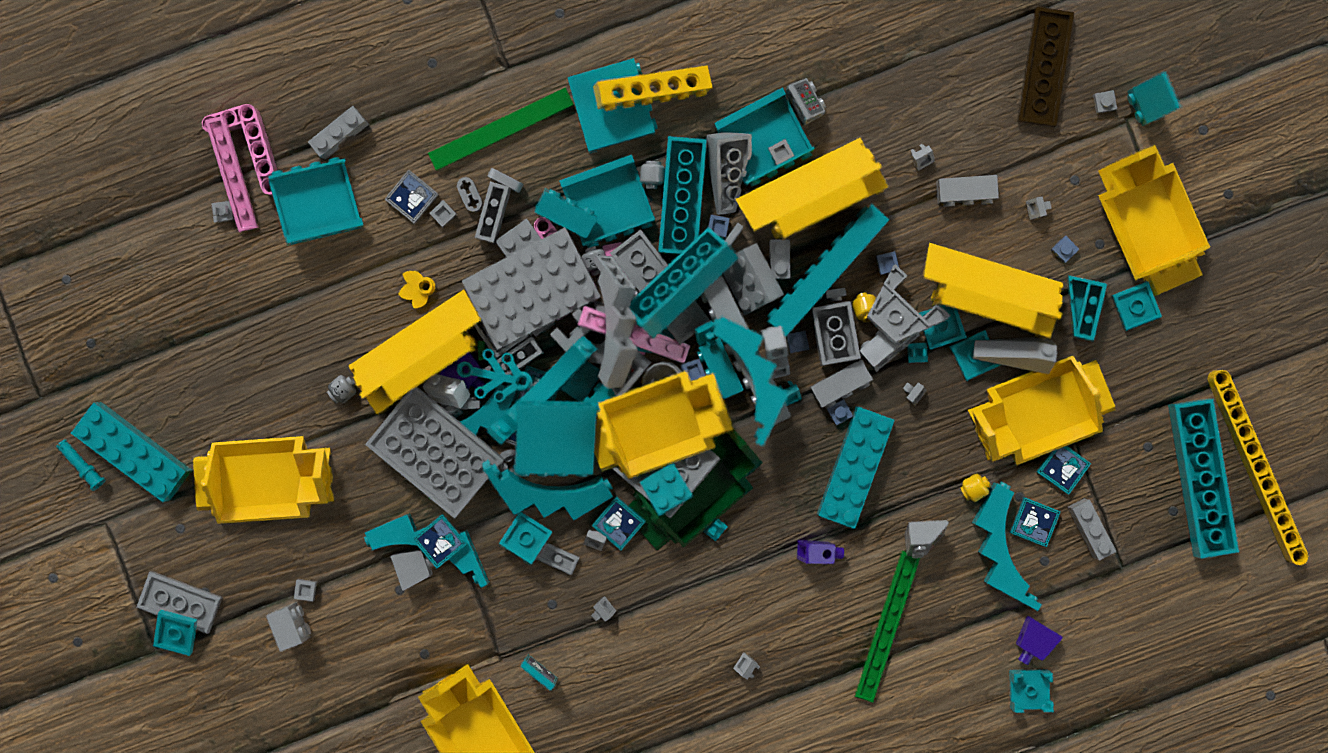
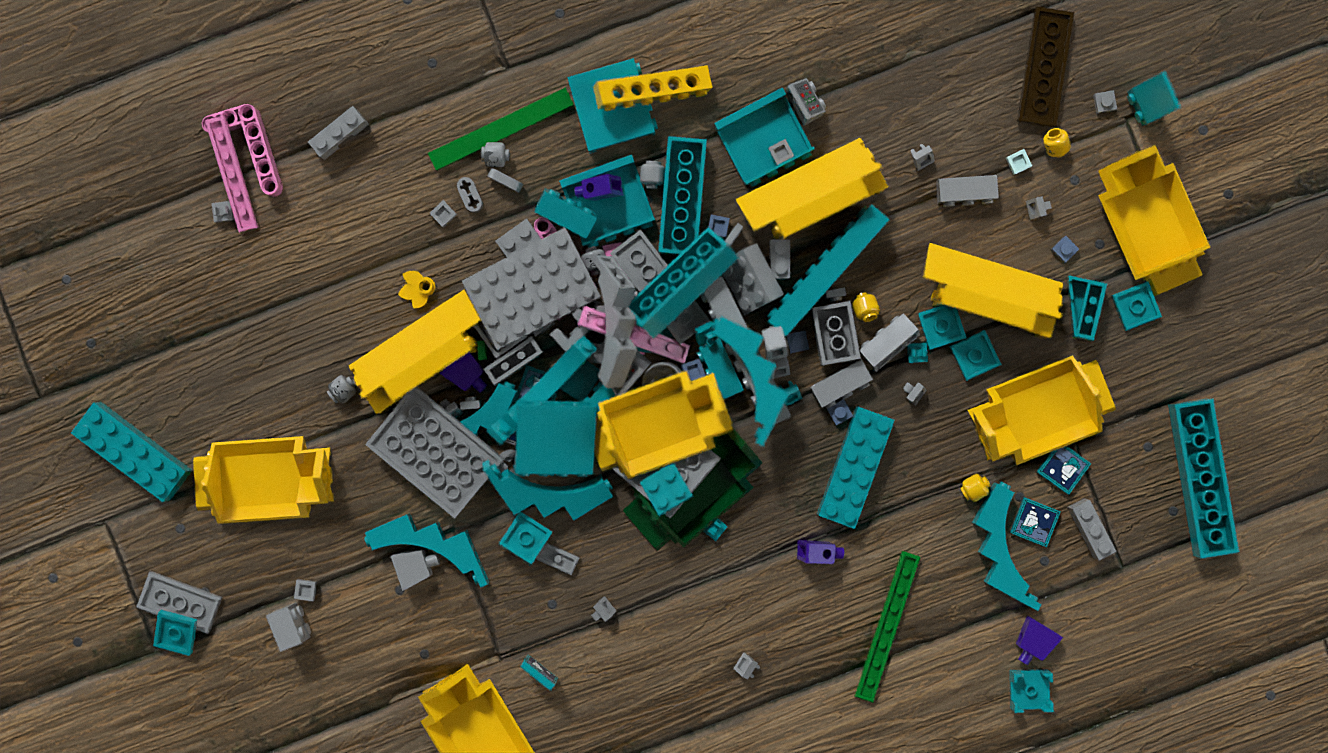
(85, 471): teal pin -> none
(314, 201): teal panel -> none
(411, 196): tile -> none
(439, 541): tile -> none
(447, 390): white brick -> none
(493, 212): light grey brick -> none
(495, 154): none -> light grey head
(498, 376): teal plant -> none
(595, 540): light grey plate -> none
(600, 187): none -> dark purple torso
(619, 523): tile -> none
(727, 165): light grey wedge -> none
(886, 262): sand blue plate -> none
(898, 318): light grey wing -> none
(923, 536): light grey slope -> none
(1018, 161): none -> light aqua plate
(1023, 353): light grey wedge -> none
(1056, 142): none -> yellow head
(1265, 472): yellow beam -> none

